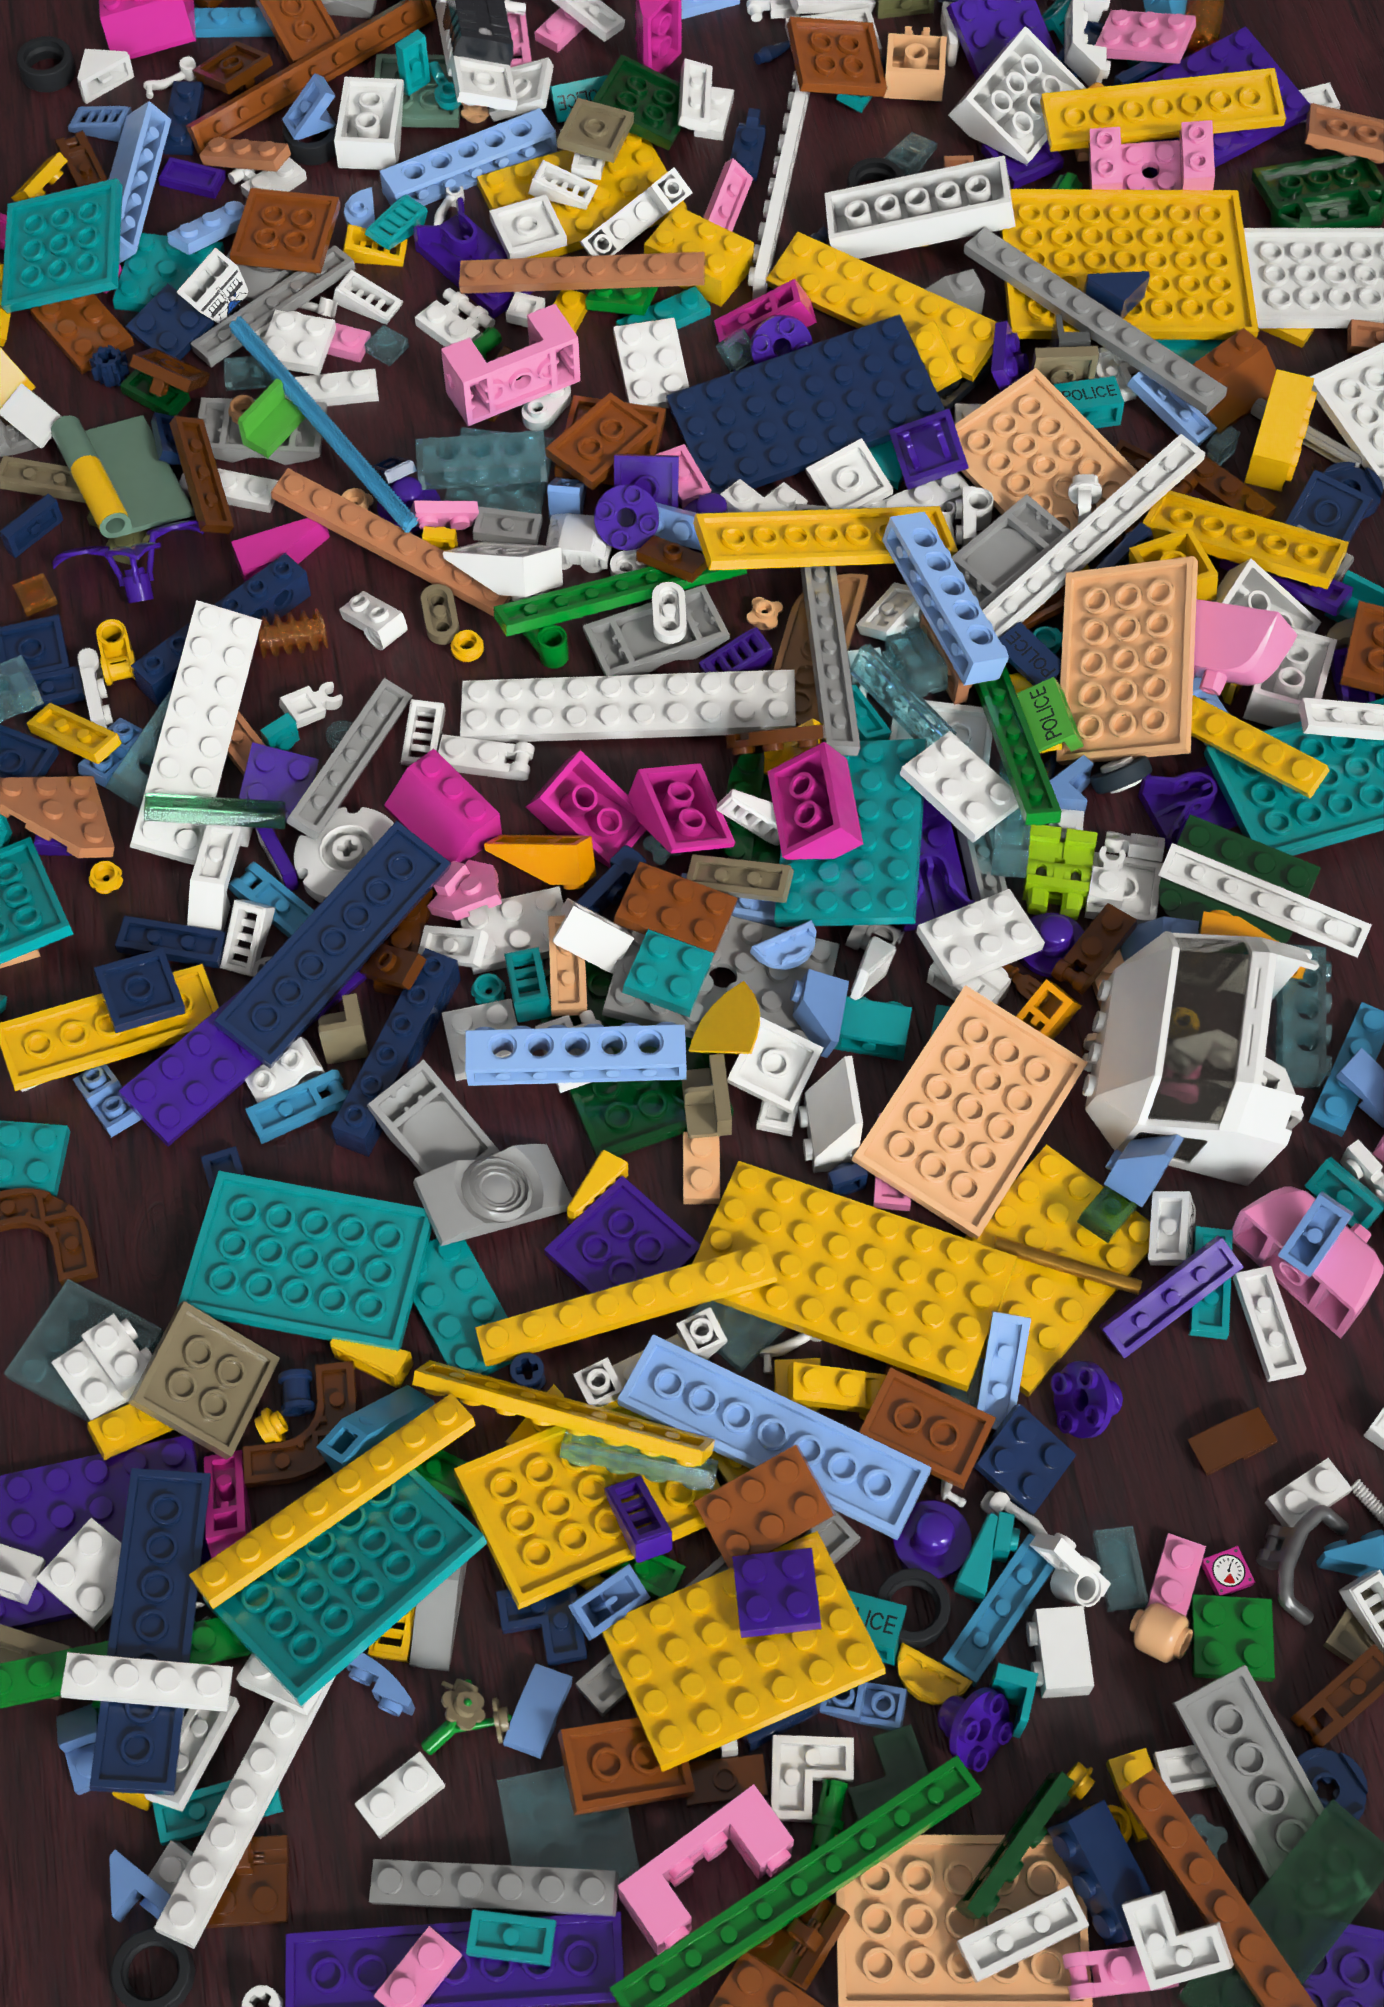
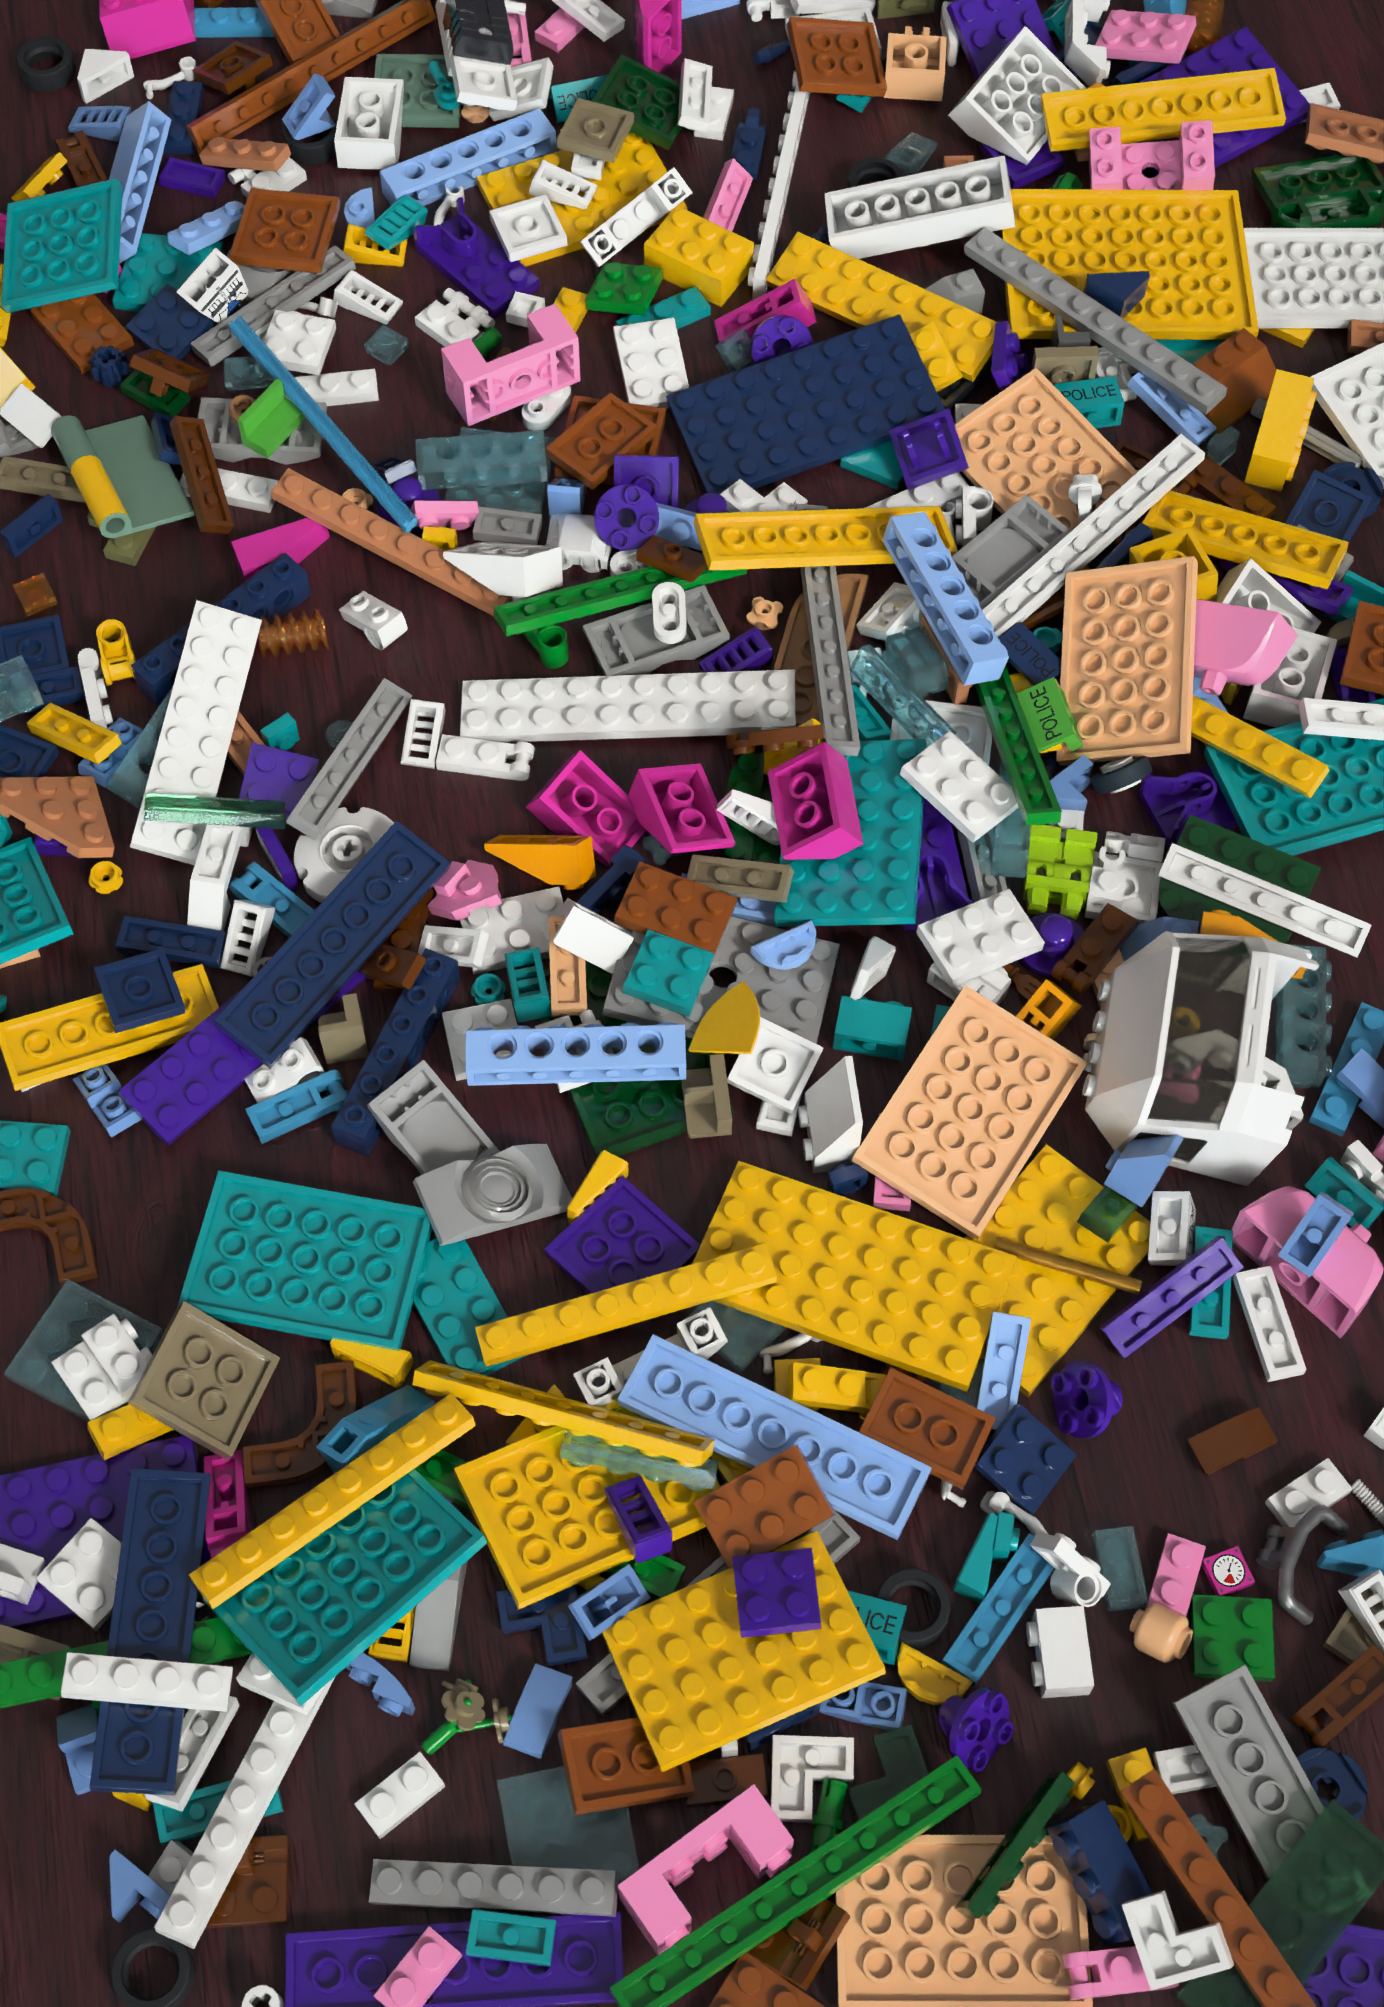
(136, 582): dark purple plant -> none
(224, 1160): dark blue plate -> none
(271, 1426): yellow plate -> none
(296, 1392): dark blue bush -> none
(310, 706): white plate -> none
(349, 343): bright pink plate -> none
(413, 62): teal plate -> none
(440, 616): dark tan plate -> none
(443, 809): dark pink slope -> none
(467, 639): yellow plate -> none
(528, 1362): dark blue bush -> none
(582, 272): nougat plate -> none
(691, 480): bright pink plate -> none
(701, 1170): light nougat plate -> none
(820, 1008): medium blue slope -> none
(850, 478): white plate -> none
(861, 935): light grey piece -> none
(934, 1539): dark purple plate -> none
(1019, 1689): teal panel -> none
(1022, 1934): white plate -> none

